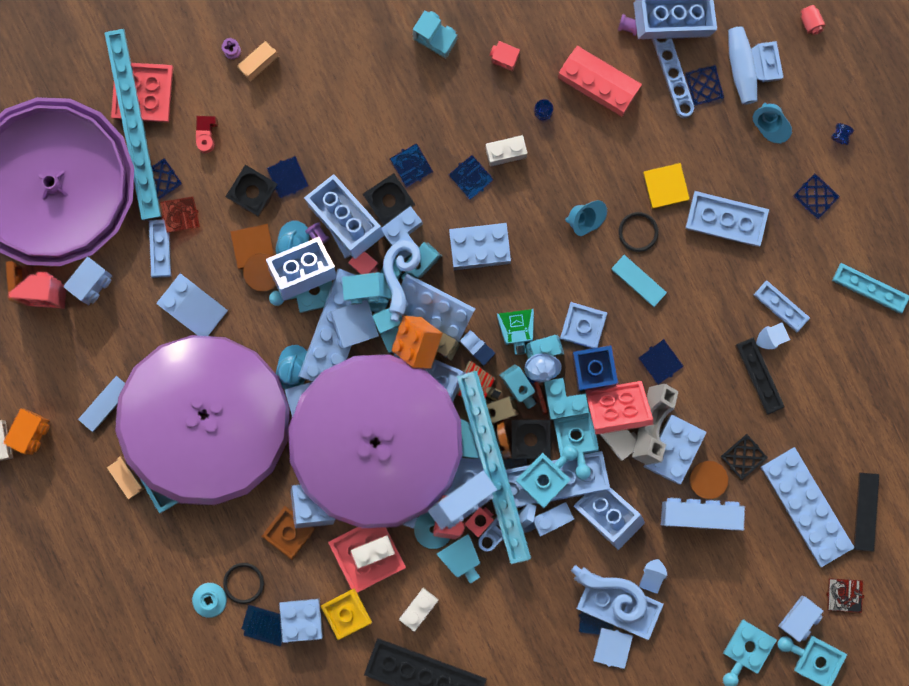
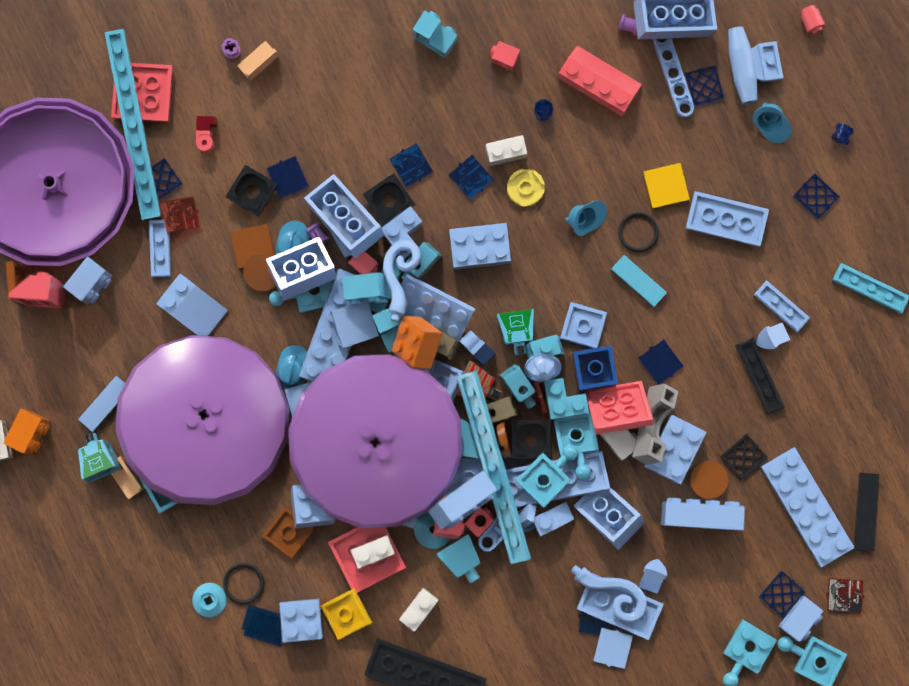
(97, 459): none -> torso
(525, 187): none -> light yellow tile
(781, 584): none -> clear blue window

